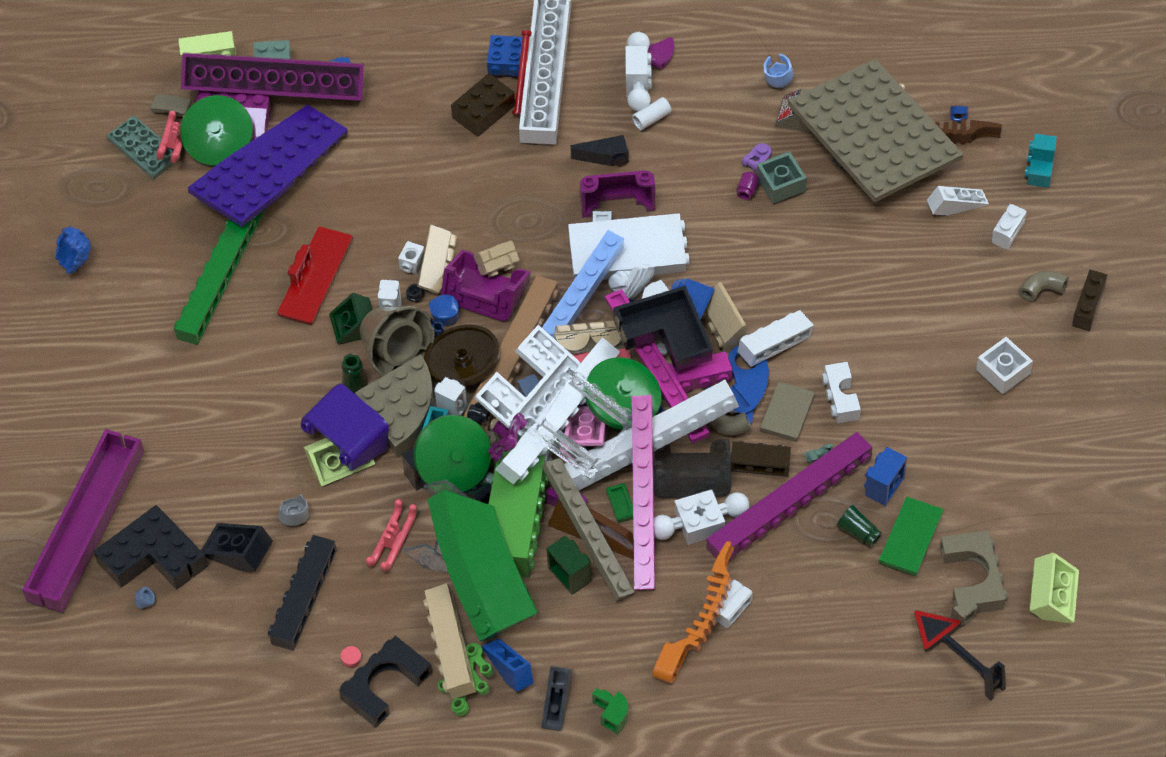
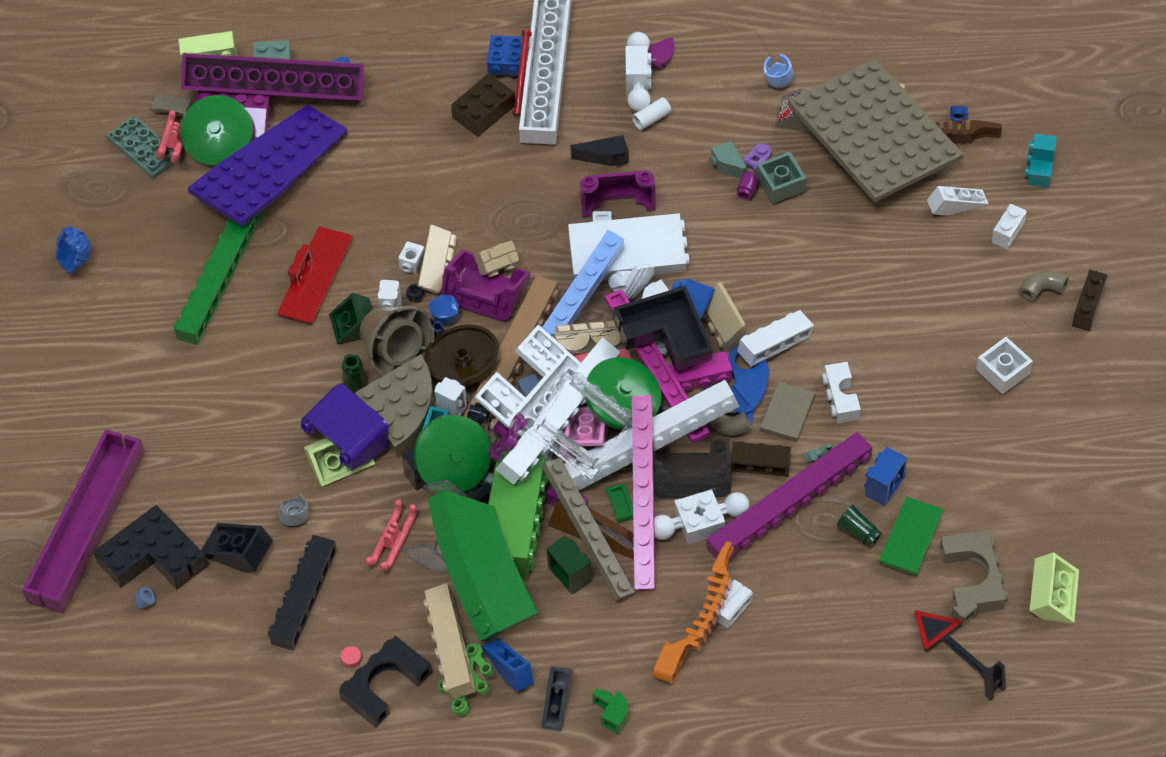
(727, 160): none -> sand green slope

